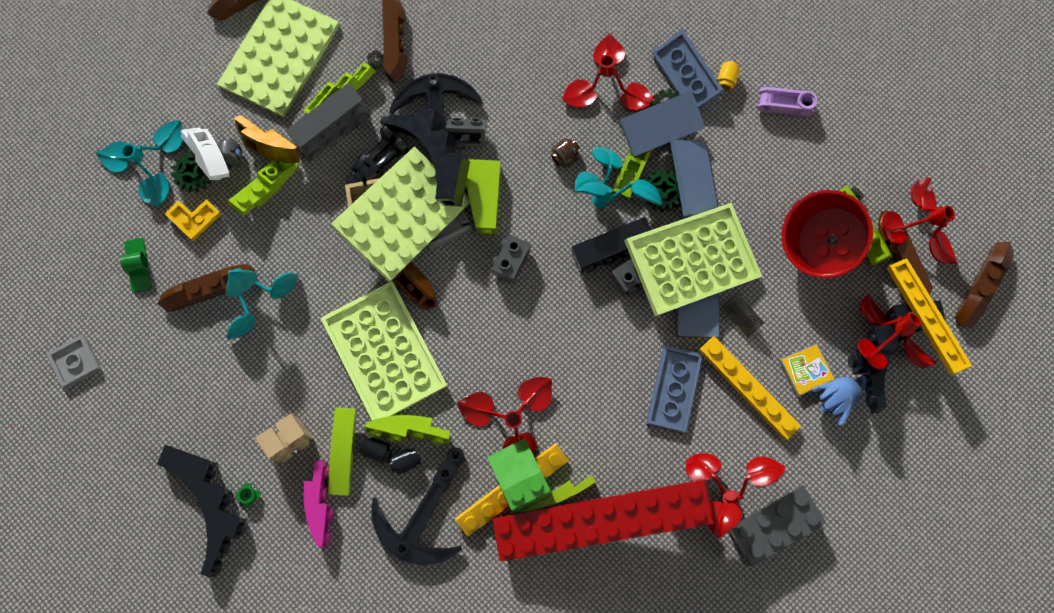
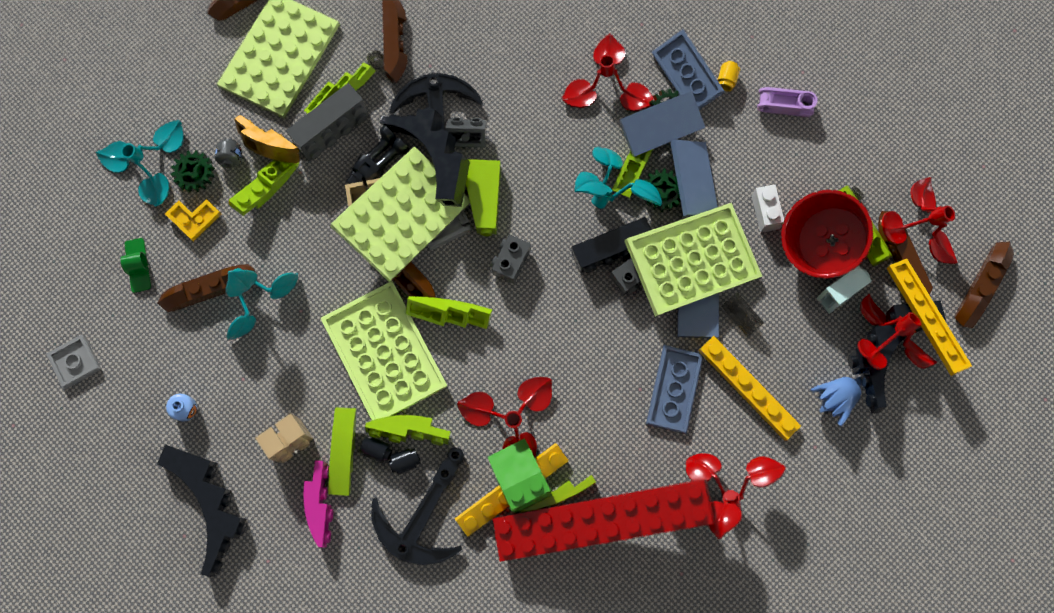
(181, 407): none -> light blue head
(206, 152): white slope -> none
(248, 501): green plate -> none
(446, 310): none -> lime slope
(565, 152): reddish brown head -> none
(767, 208): none -> white brick
(777, 525): dark grey brick -> none
(806, 369): tile -> none
(844, 289): none -> light aqua slope

